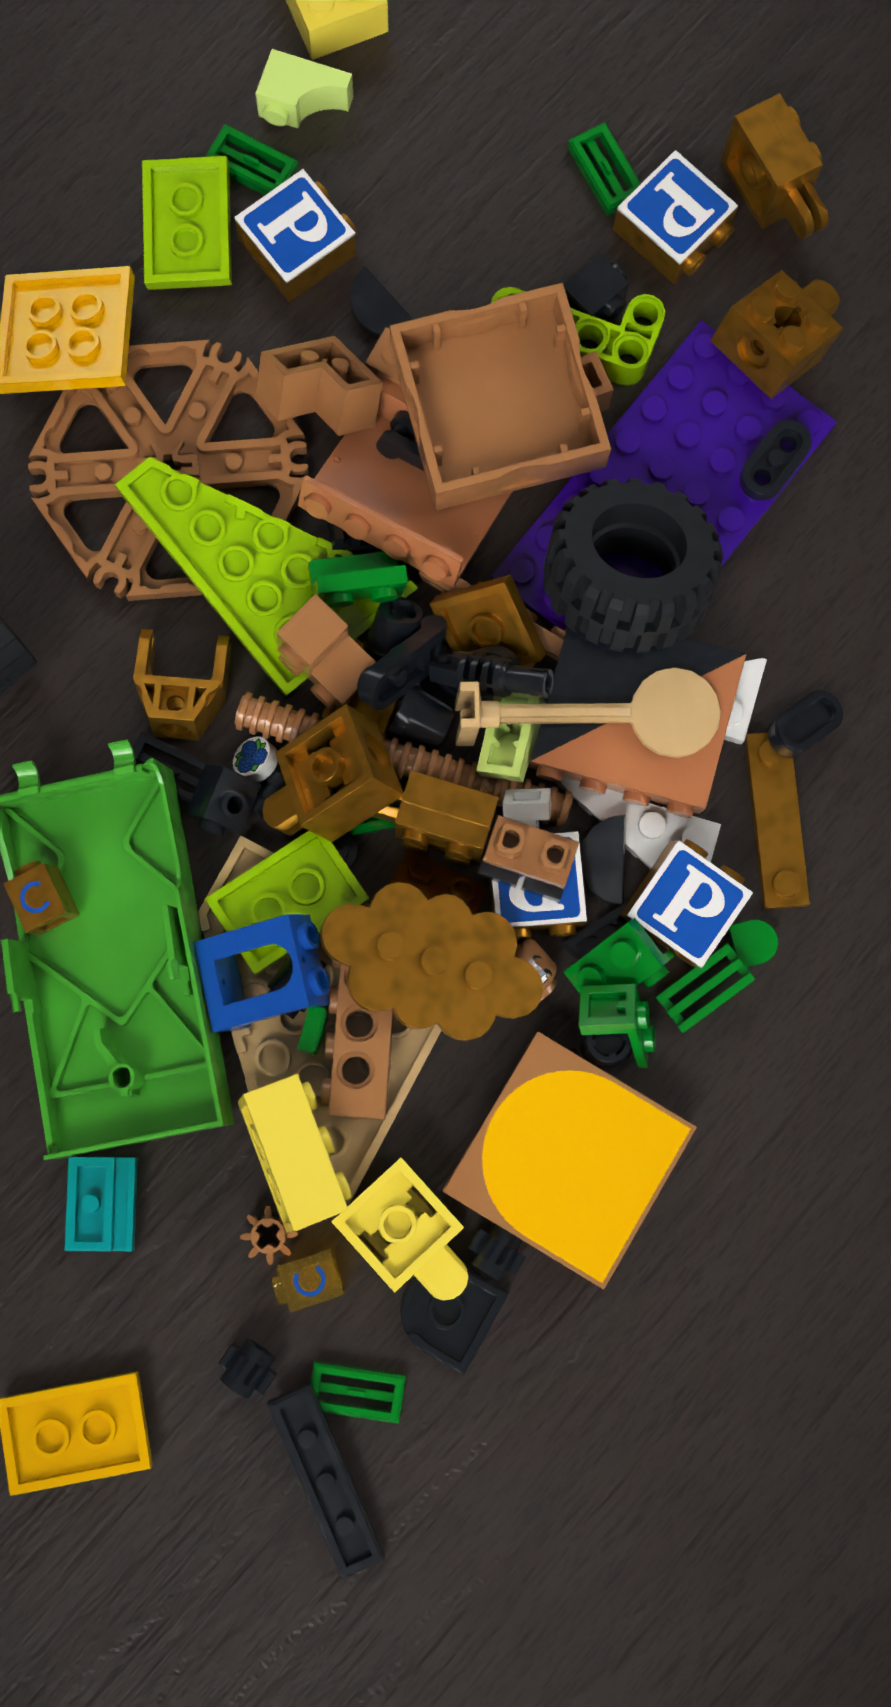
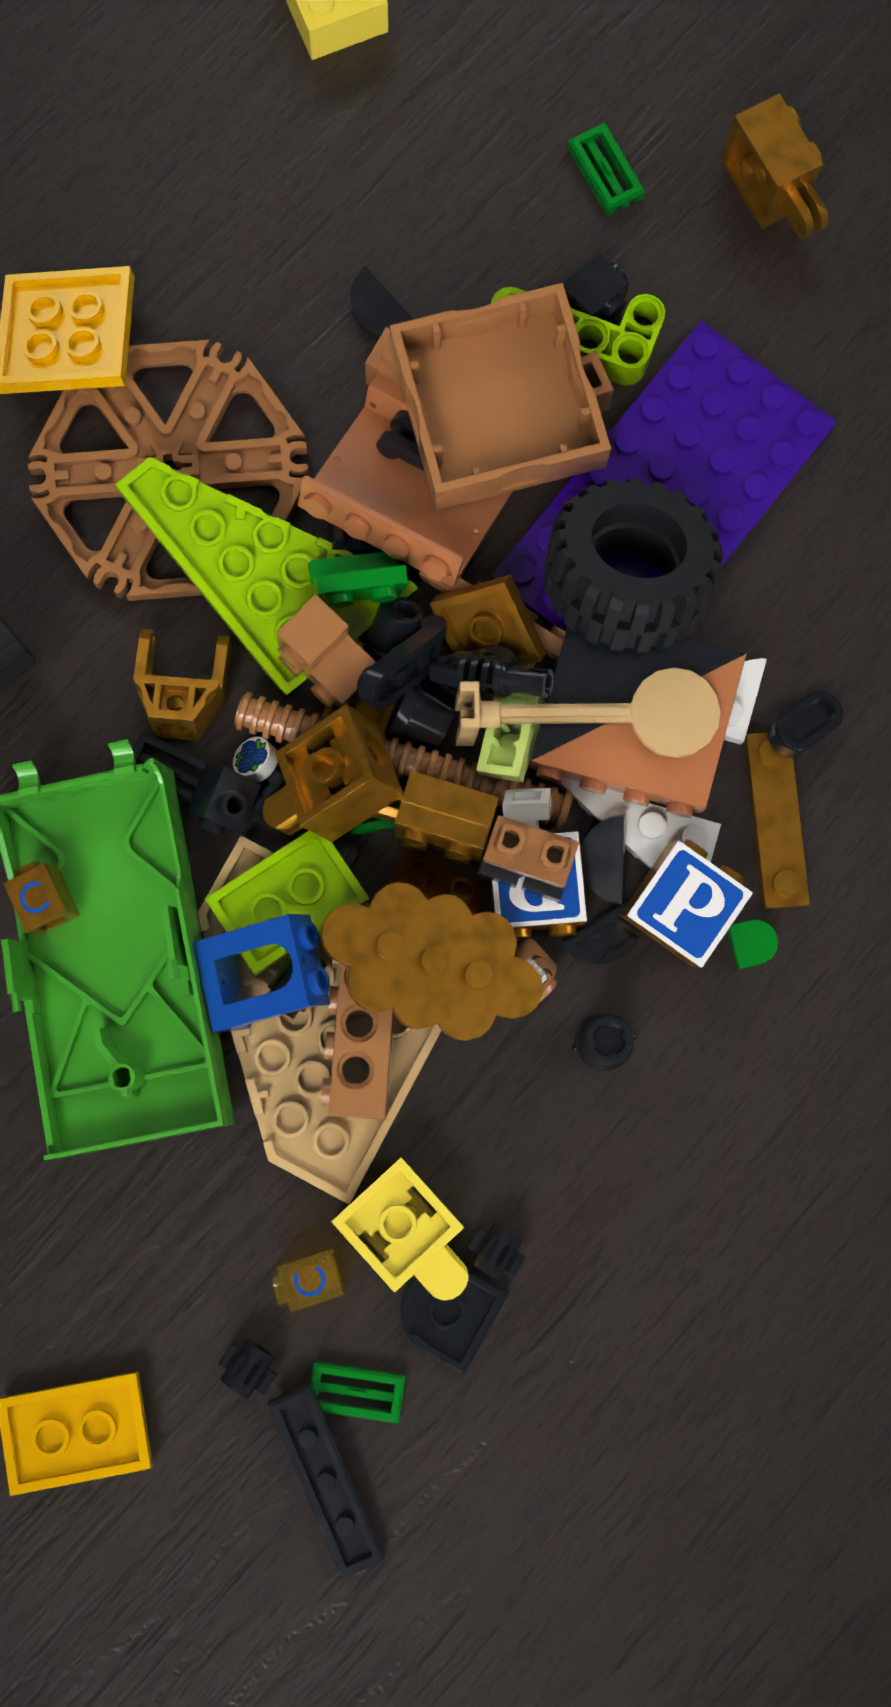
(101, 1204): teal plate -> none
(186, 222): lime plate -> none
(245, 177): green tile -> none
(256, 1234): medium nougat gear -> none
(294, 1153): light yellow brick -> none
(296, 234): piece -> none
(298, 87): yellowish green arch -> none
(313, 1030): green tile -> none
(319, 379): medium nougat brick -> none
(569, 1159): yellow tile -> none
(618, 1011): green bracket -> none
(621, 959): green bracket -> none
(675, 218): piece -> none
(675, 1010): green tile -> none
(774, 462): black plate -> none
(779, 331): pearl gold brick -> none

